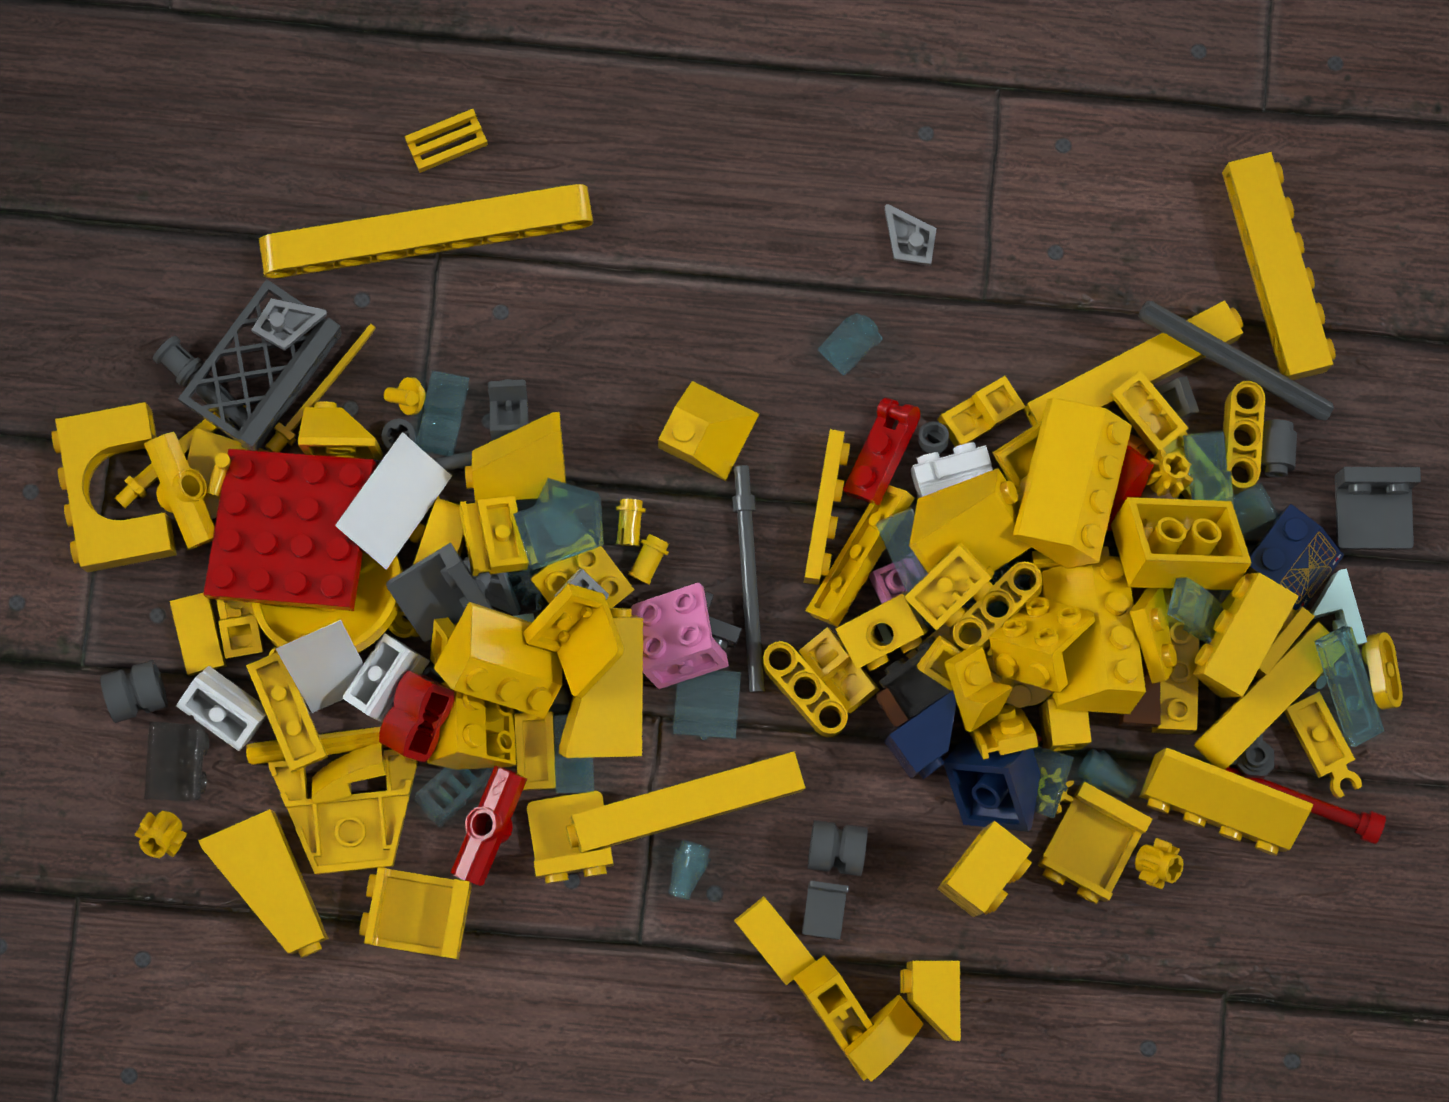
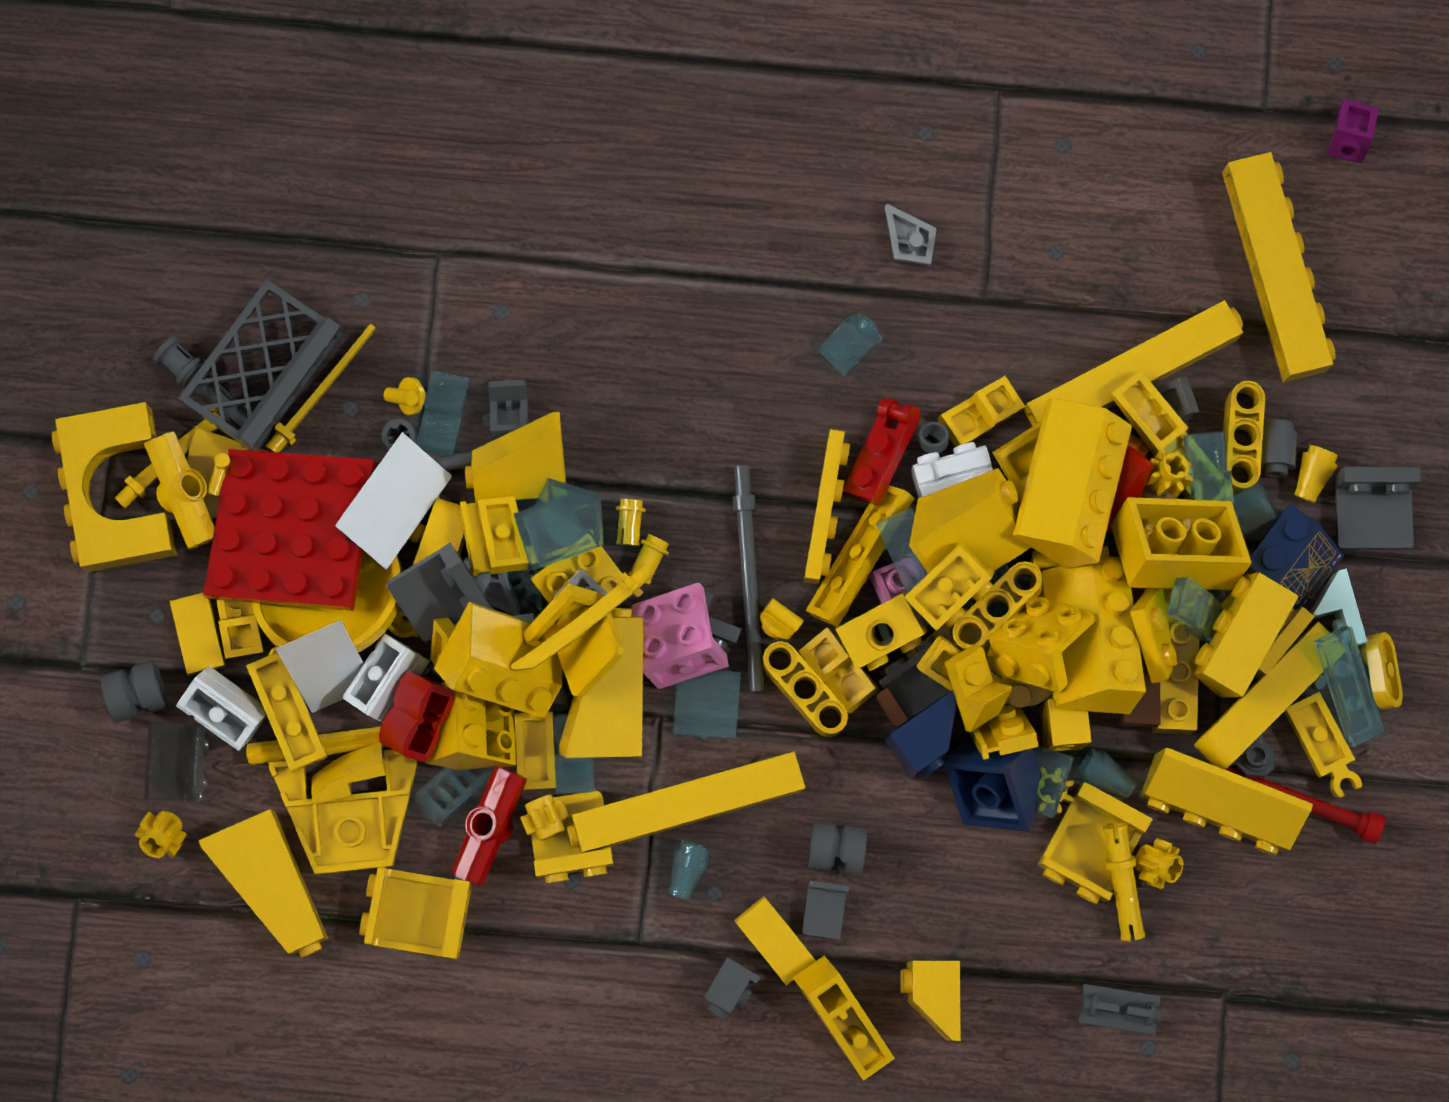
(286, 322): light grey piece -> none
(336, 433): yellow slope -> none
(425, 231): yellow beam -> none
(439, 128): yellow tile -> none
(545, 817): none -> yellow gear
(628, 586): none -> yellow sword
(707, 430): yellow slope -> none
(730, 989): none -> dark grey brick
(779, 621): none -> yellow plate
(886, 1039): yellow slope -> none
(985, 869): yellow brick -> none
(1120, 1009): none -> dark grey hinge
(1123, 881): none -> yellow pin
(1235, 360): dark grey axle -> none
(1315, 471): none -> yellow cone
(1353, 131): none -> magenta bracket

